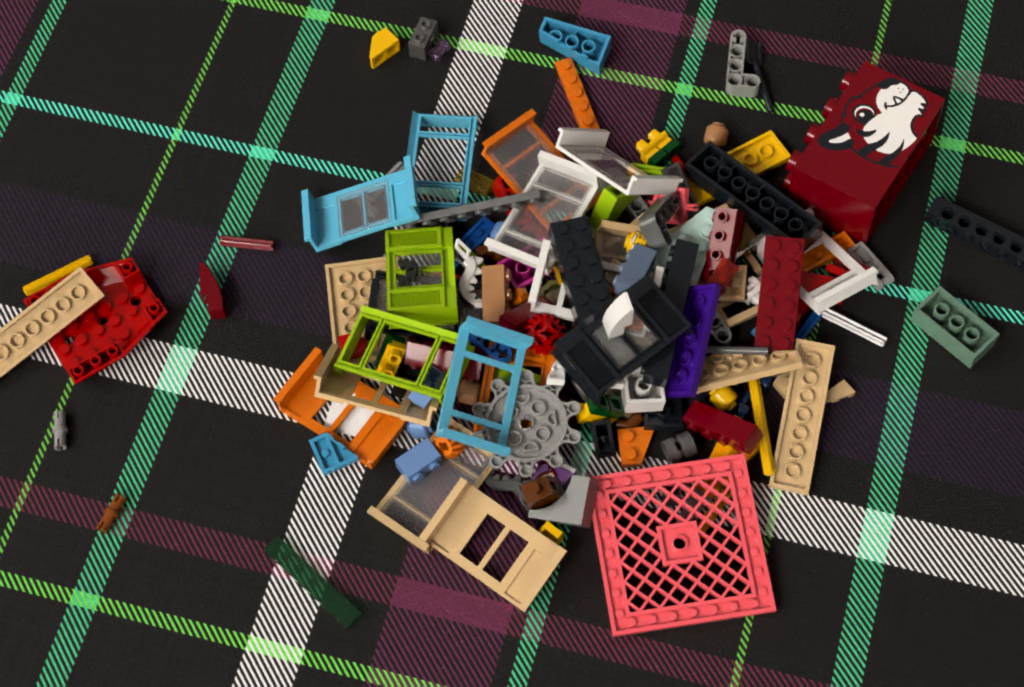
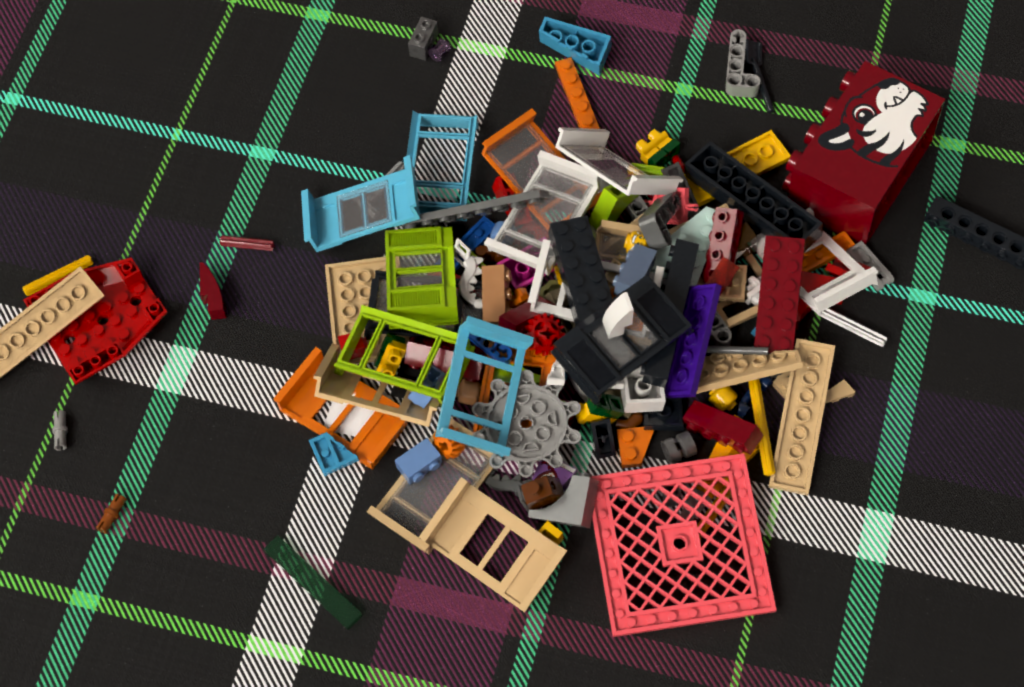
(383, 46): yellow slope -> none
(409, 266): pearl dark grey animal -> none
(419, 431): medium blue head -> none
(478, 183): clear yellow plate -> none
(717, 134): medium nougat head -> none
(807, 326): blue axle -> none
(954, 327): sand green brick -> none

